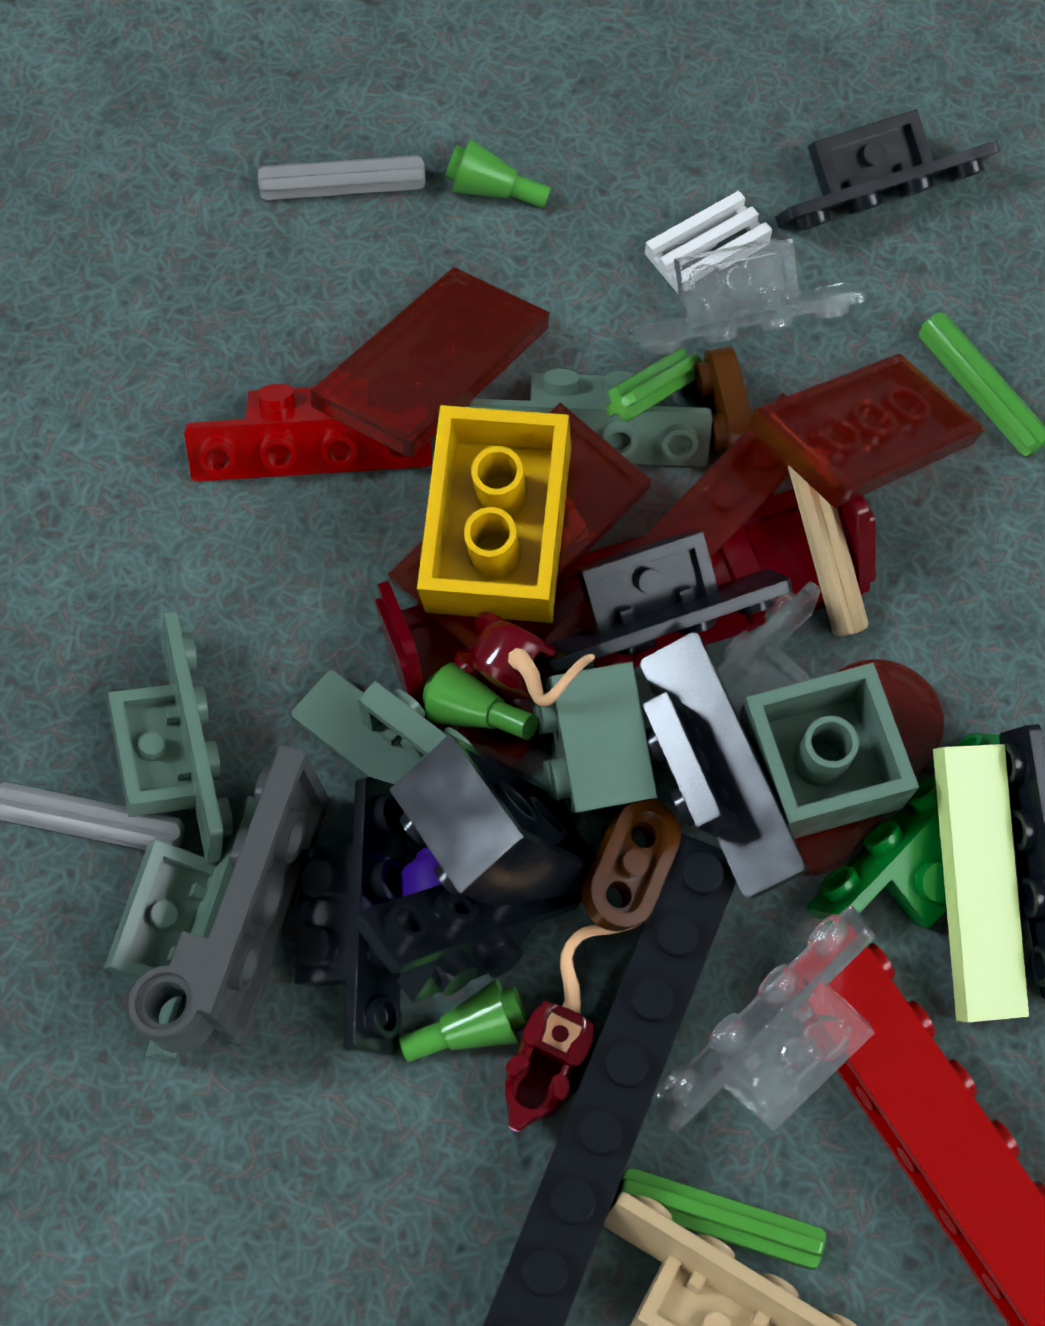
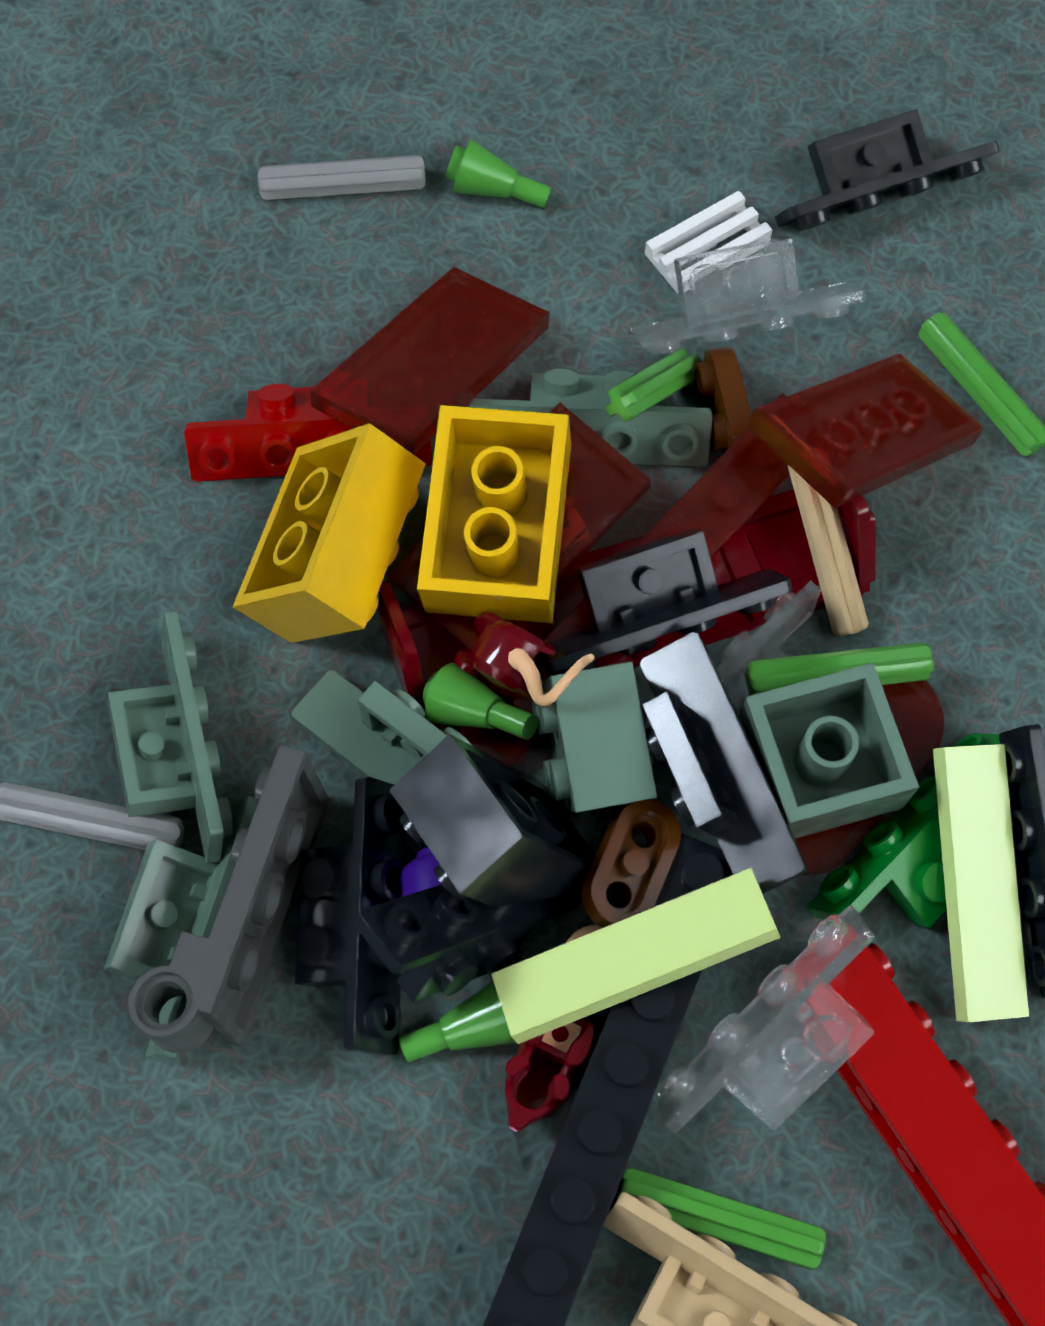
(331, 535): none -> yellow brick
(634, 956): none -> yellowish green tile
(892, 663): none -> bright green axle

